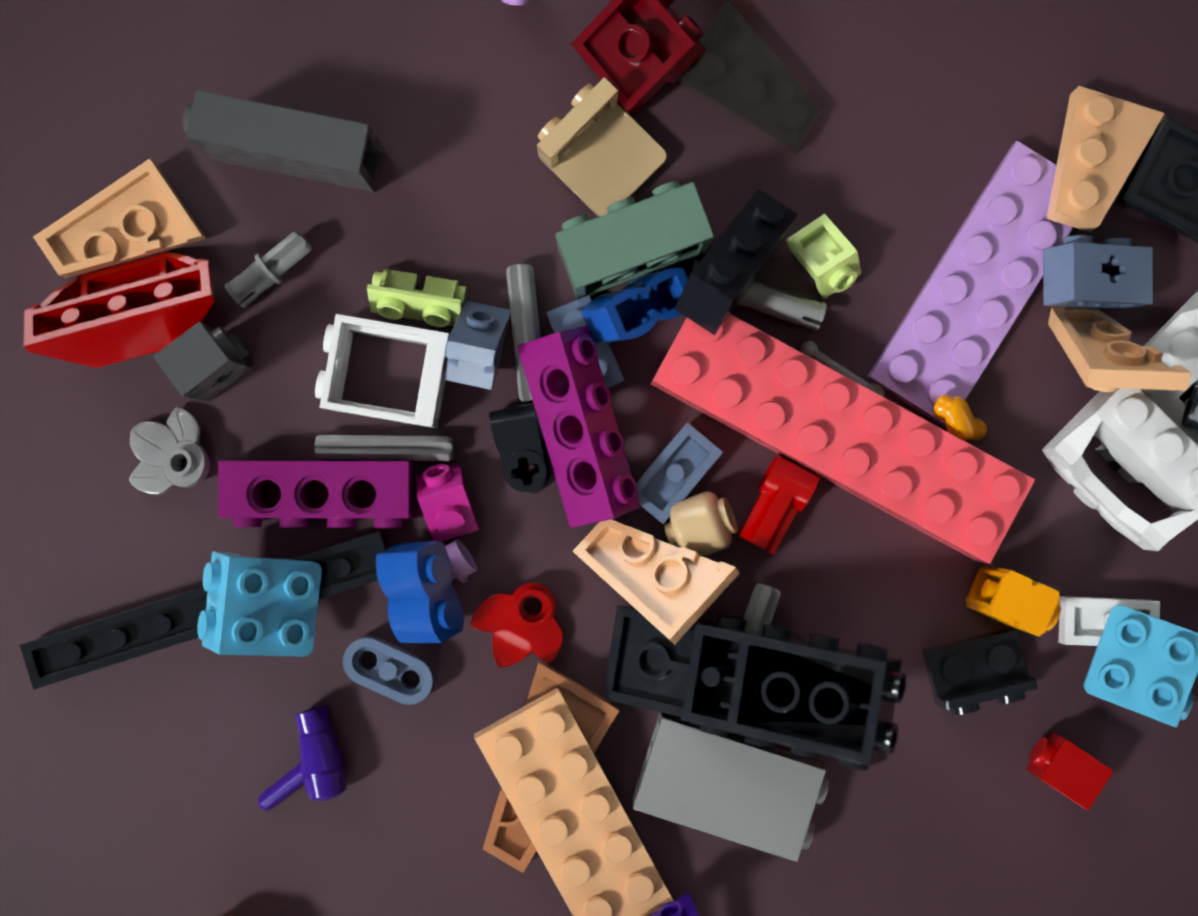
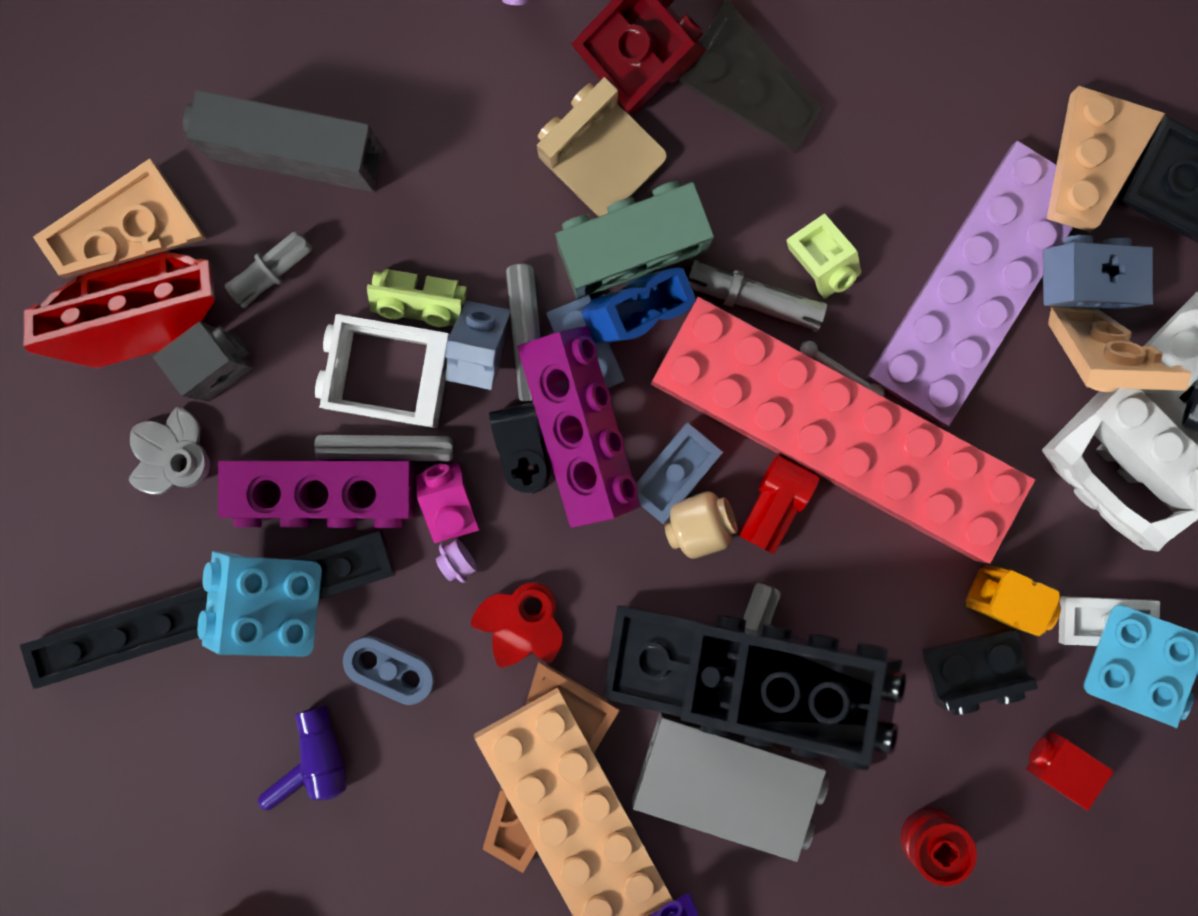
(420, 592): blue brick -> none
(656, 578): light nougat wing -> none
(735, 261): black brick -> none
(930, 837): none -> red wheel
(959, 418): light orange arm -> none

